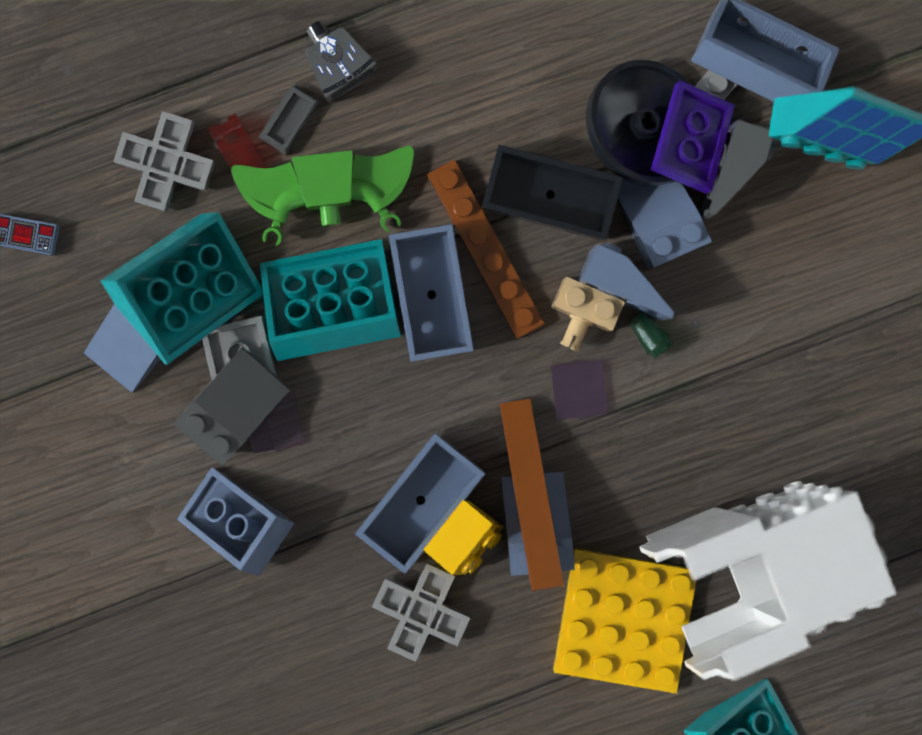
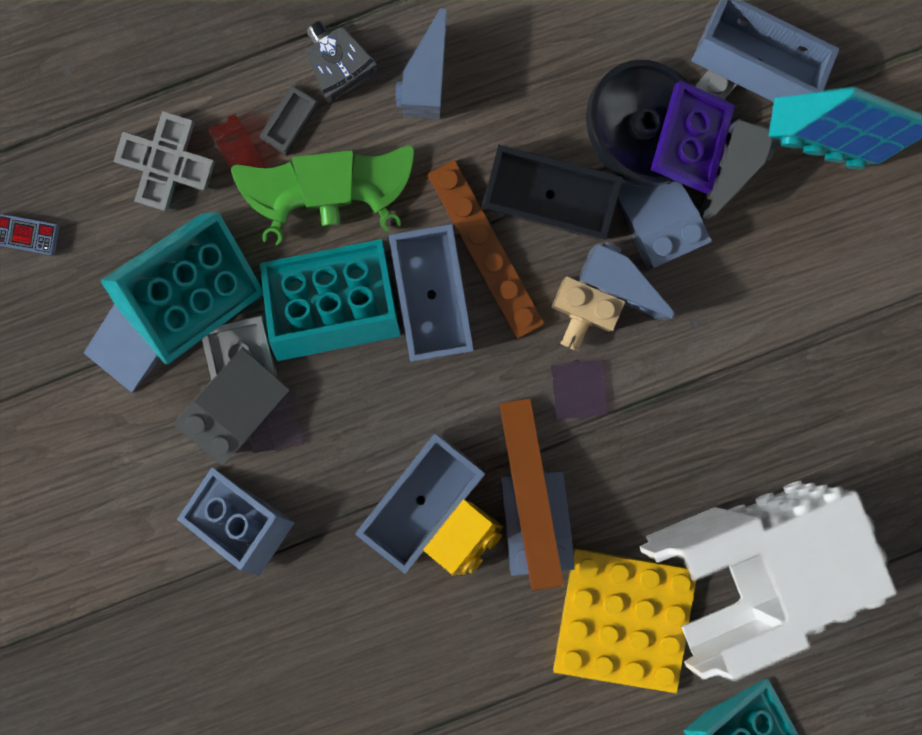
(421, 611): light grey plate -> none
(422, 78): none -> sand blue slope
(650, 335): clear green cone -> none

